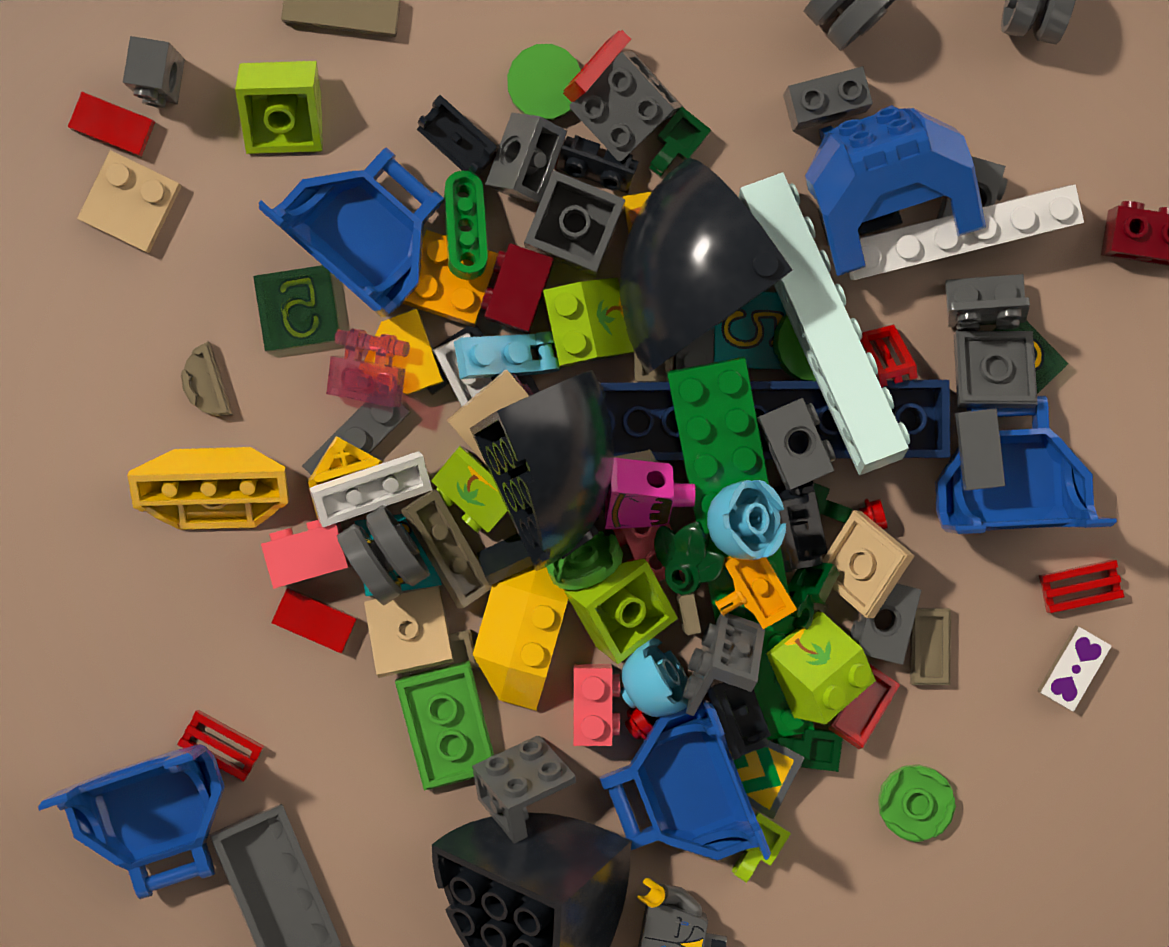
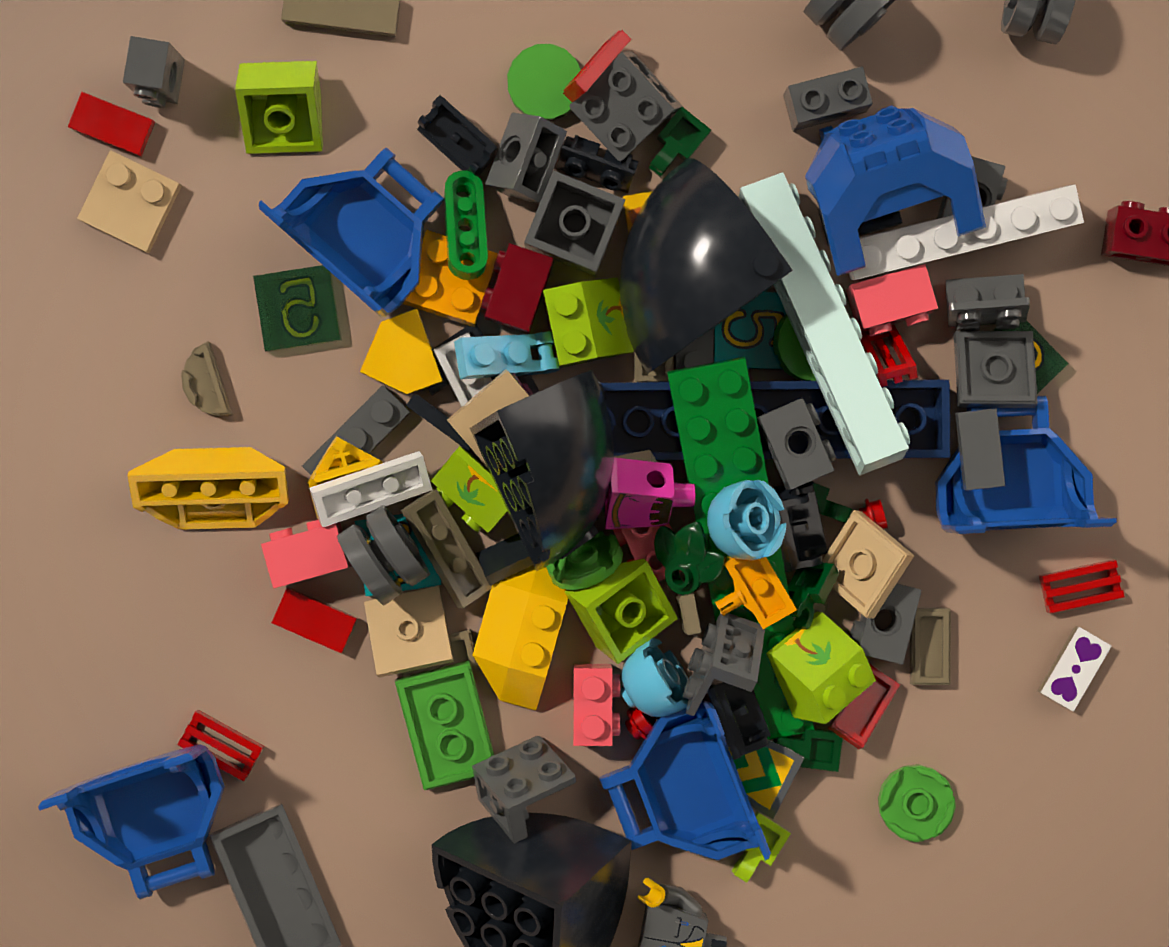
(366, 380): clear pink plate -> none
(435, 418): none -> black tile
(892, 299): none -> coral brick

